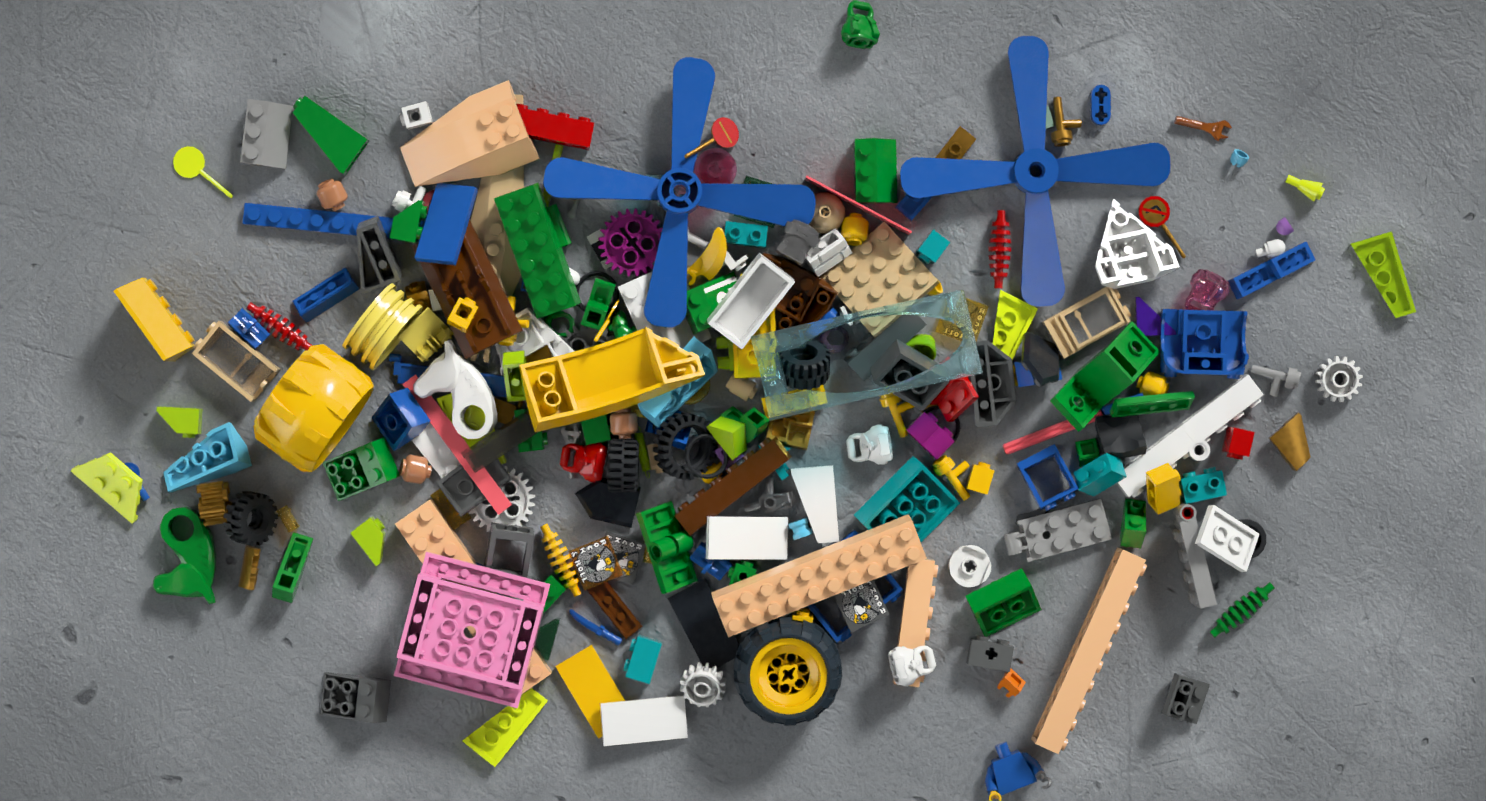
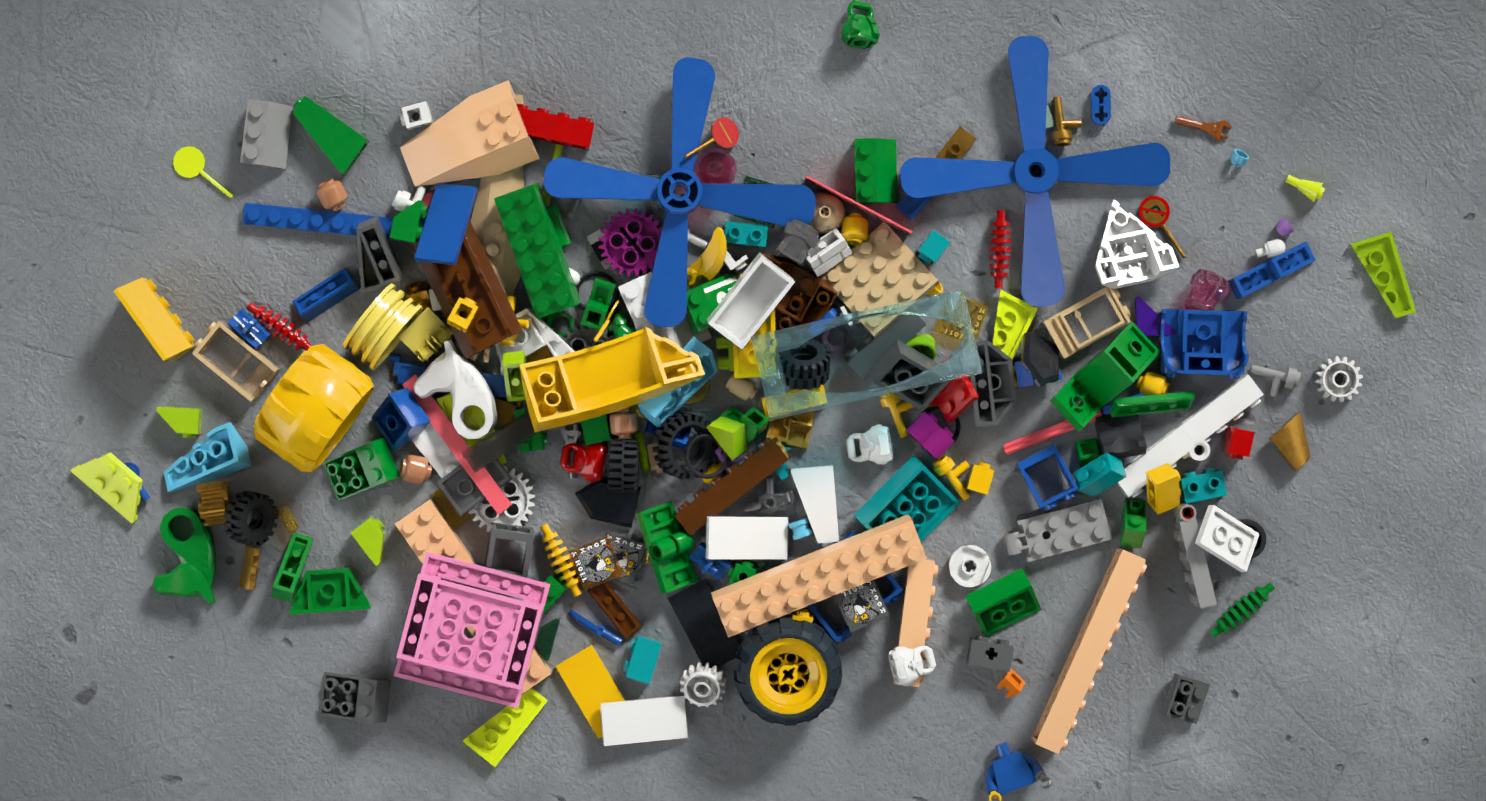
(329, 592): none -> green wing

